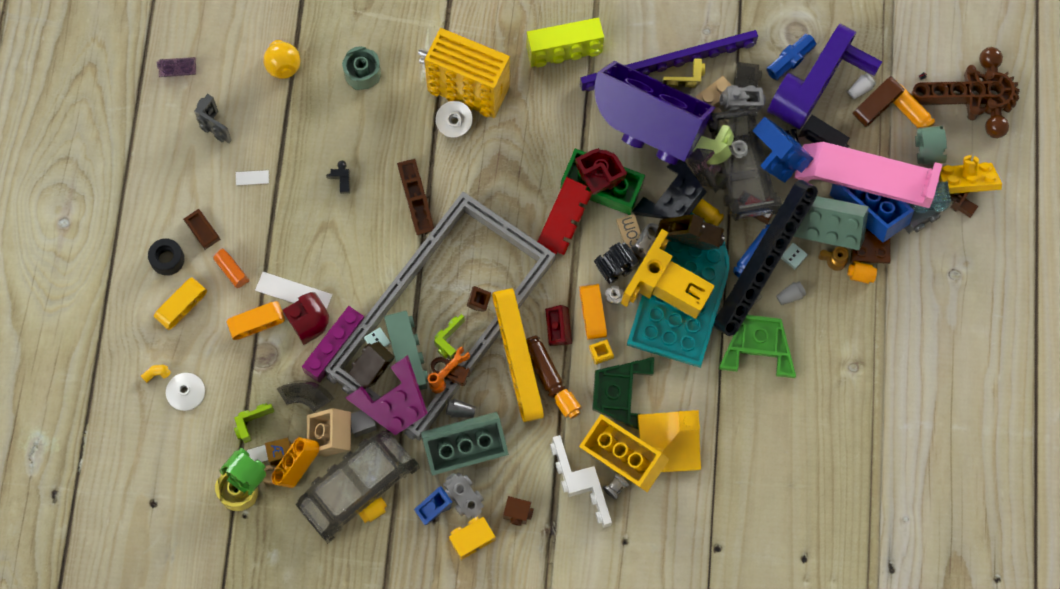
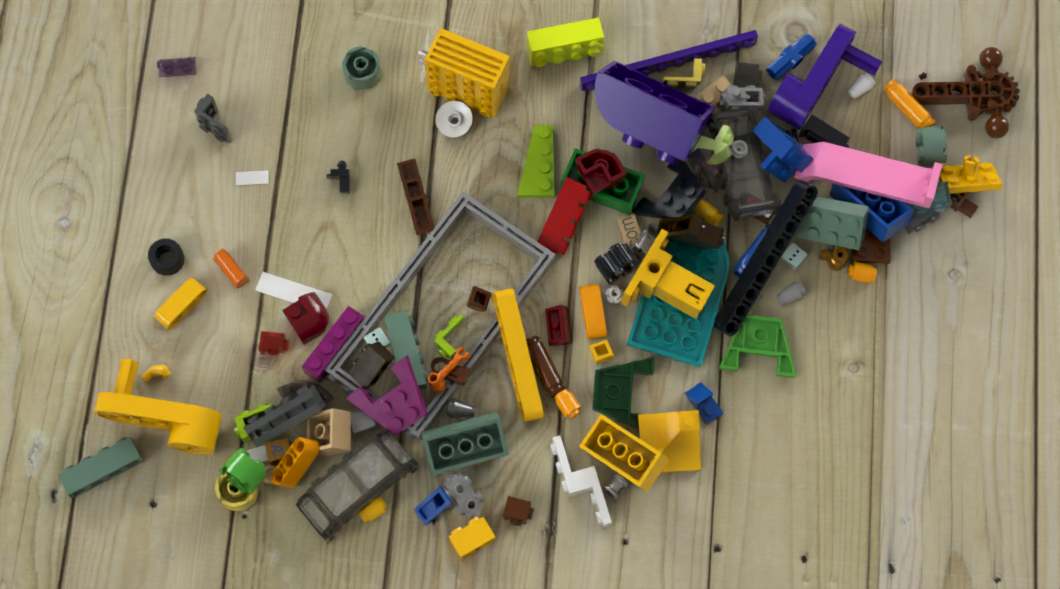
(100, 467): none -> sand green brick
(189, 399): white dish -> none
(190, 426): none -> yellow beam
(201, 229): reddish brown tile -> none
(255, 320): light orange beam -> none
(273, 343): none -> clear red brick
(281, 59): yellow brick -> none
(284, 416): none -> dark grey brick
(538, 171): none -> lime wing
(702, 400): none -> blue slope
(878, 101): reddish brown beam -> none

